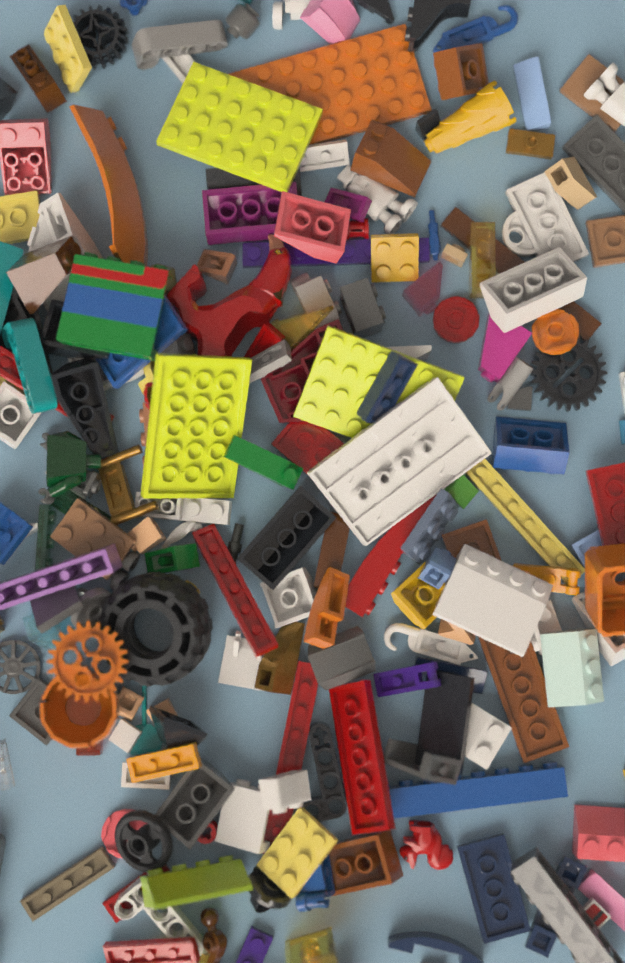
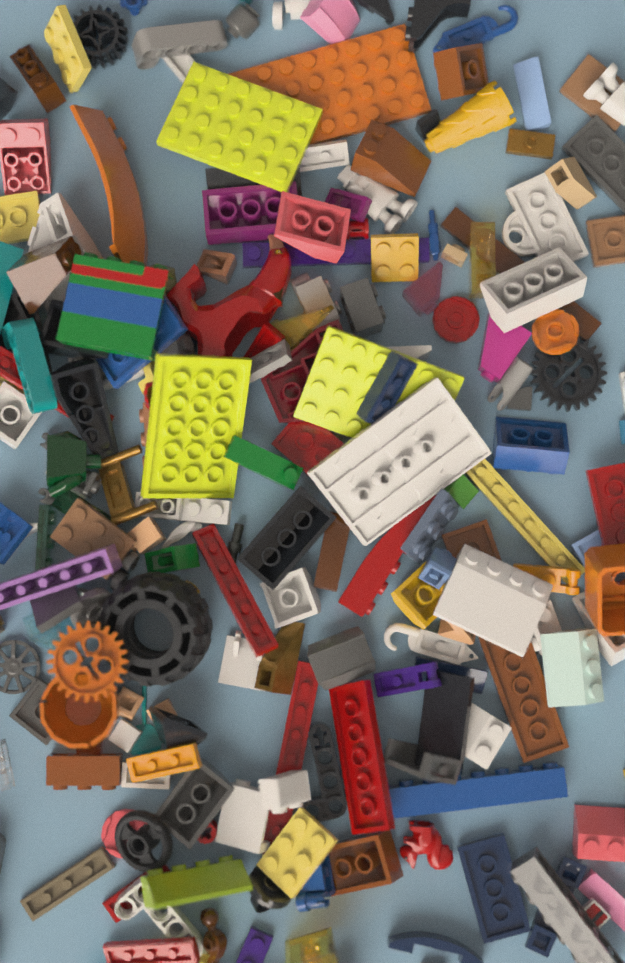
(84, 771): none -> dark orange brick
(327, 609): orange slope -> none

